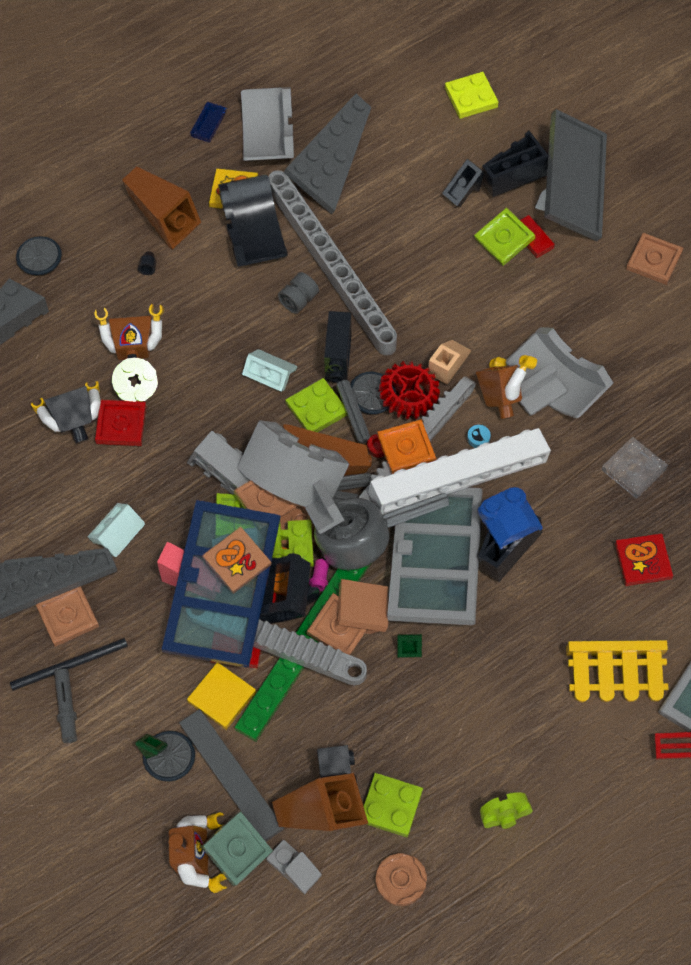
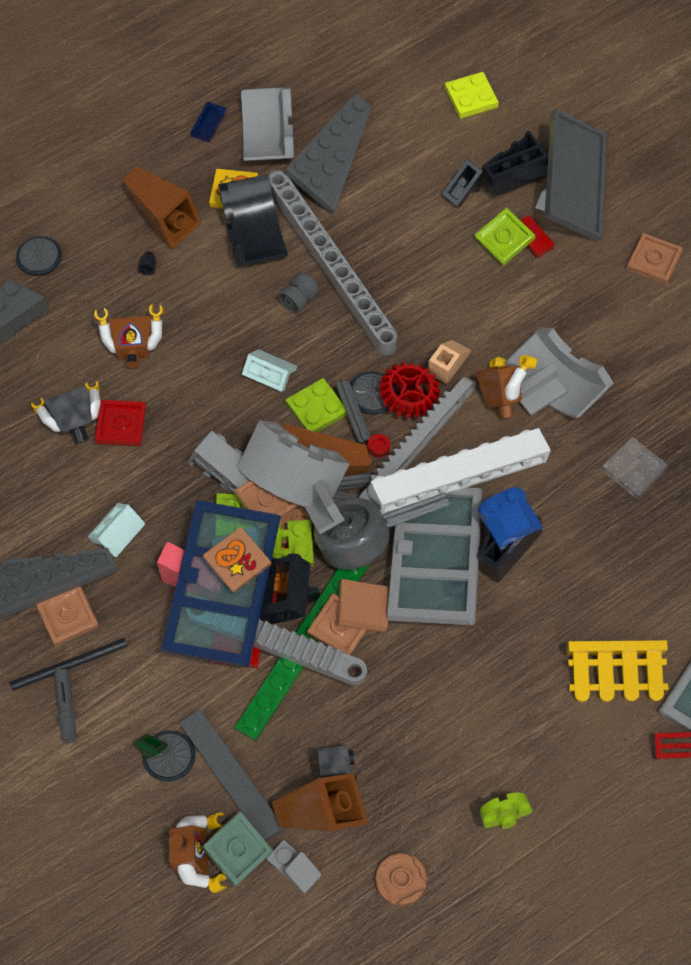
(129, 368): plate -> none
(221, 696): yellow tile -> none
(319, 574): dark pink pin -> none
(338, 346): black window -> none
(392, 804): lime plate -> none
(406, 446): orange tile -> none
(409, 645): dark green slope -> none
(478, 435): medium azure tile -> none
(644, 559): red tile -> none

